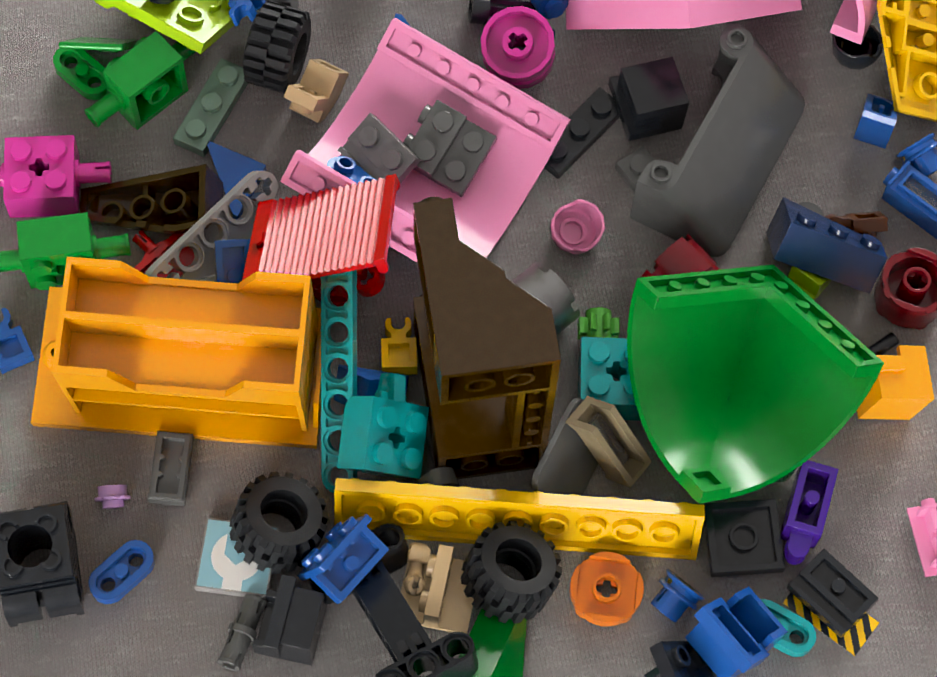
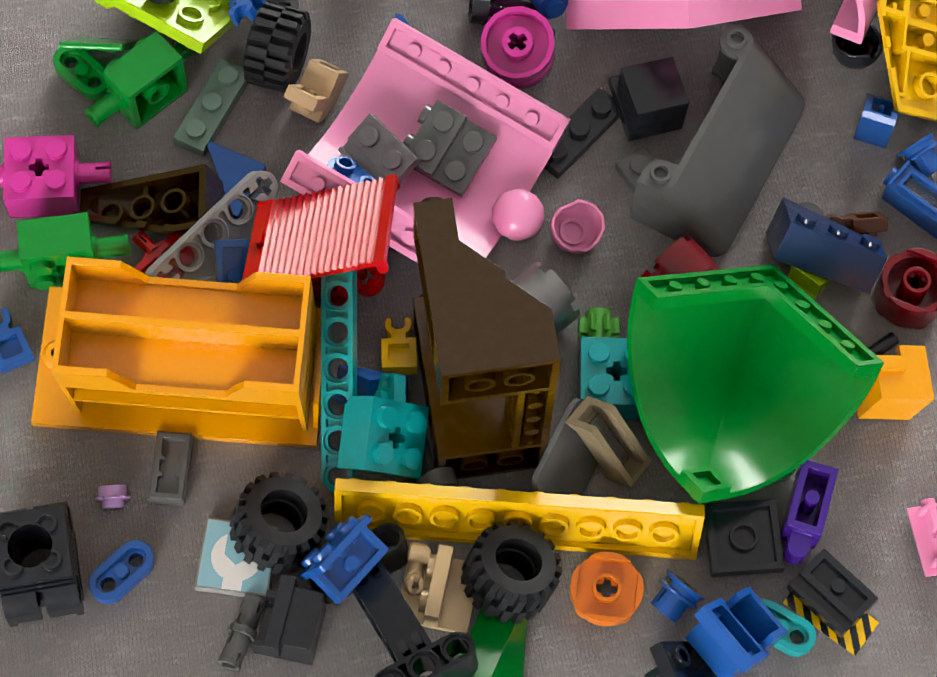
(518, 214): none -> bright pink hair

